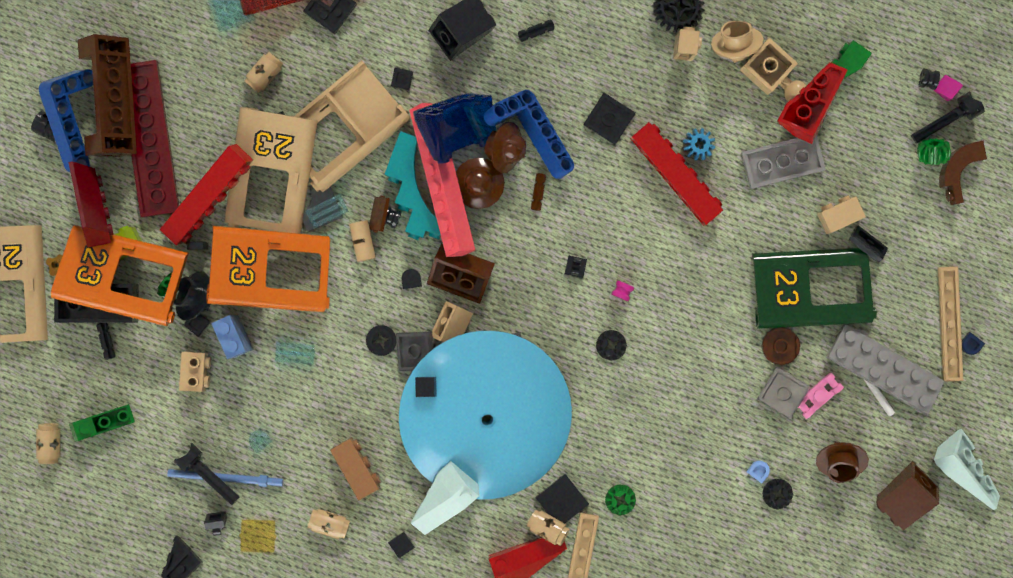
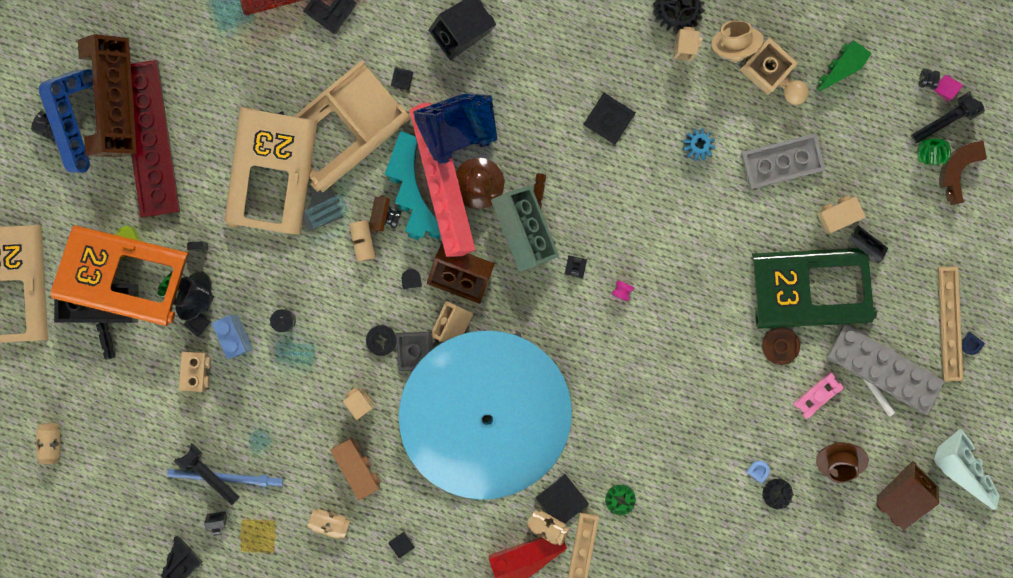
(51, 263): pearl gold plate -> none
(90, 204): dark red slope -> none
(101, 423): green slope -> none
(206, 194): red brick -> none
(241, 266): orange piece -> none
(270, 65): tan piece -> none
(282, 320): none -> black piece
(358, 402): none -> tan brick
(425, 386): black tile -> none
(448, 496): light aqua wedge -> none
(505, 147): reddish brown helmet -> none
(524, 228): none -> sand green brick
(536, 30): black axle -> none
(538, 128): blue beam -> none
(620, 347): black gear -> none
(676, 173): red brick -> none
(783, 393): tile -> none
(807, 110): red wedge -> none

